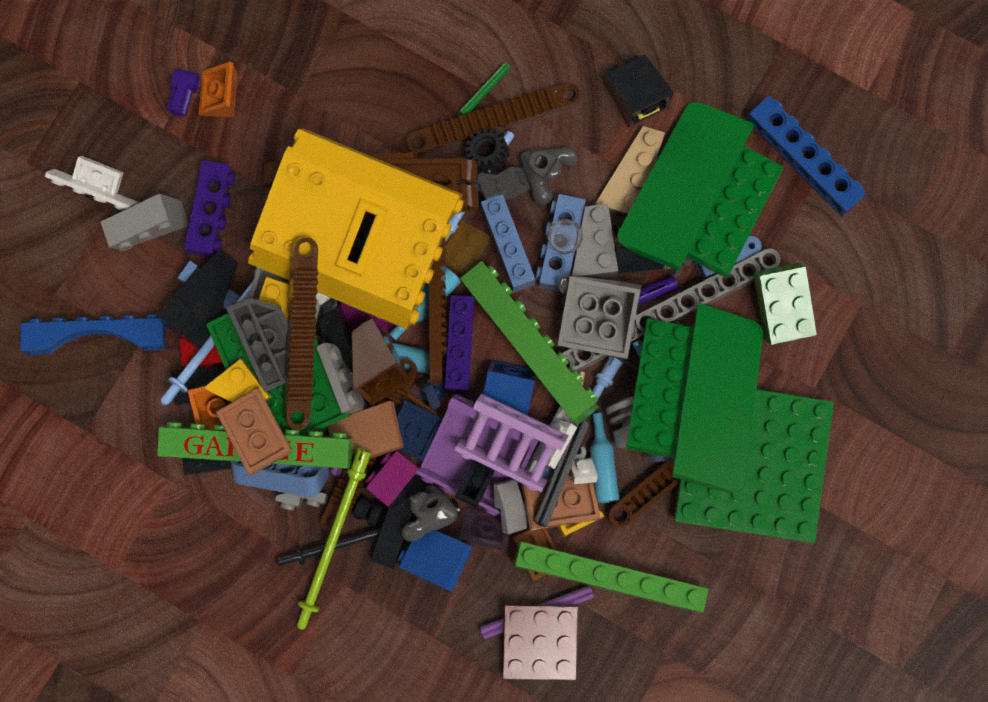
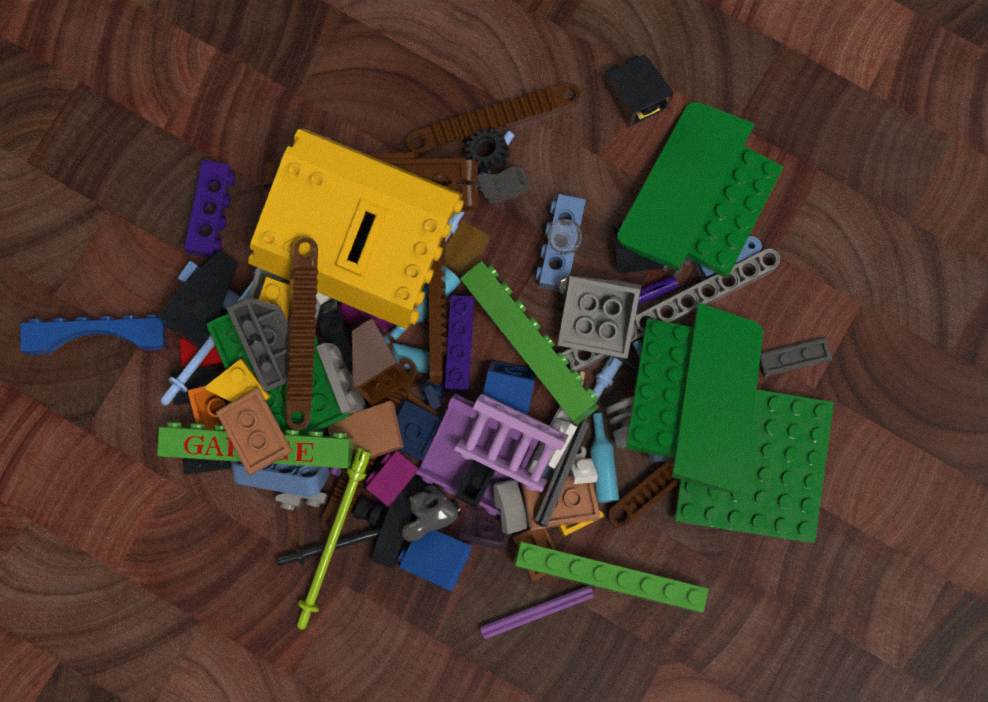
(94, 180): white bracket -> none
(144, 222): light grey wedge -> none
(183, 86): dark purple piece -> none
(218, 91): orange slope -> none
(485, 89): green bar -> none
(507, 243): medium blue brick -> none
(540, 642): plate -> none
(543, 166): dark grey head -> none
(597, 252): light grey wedge -> none
(632, 171): tan wing -> none
(785, 303): brick -> none
(795, 357): none -> dark grey tile
(806, 168): blue brick -> none

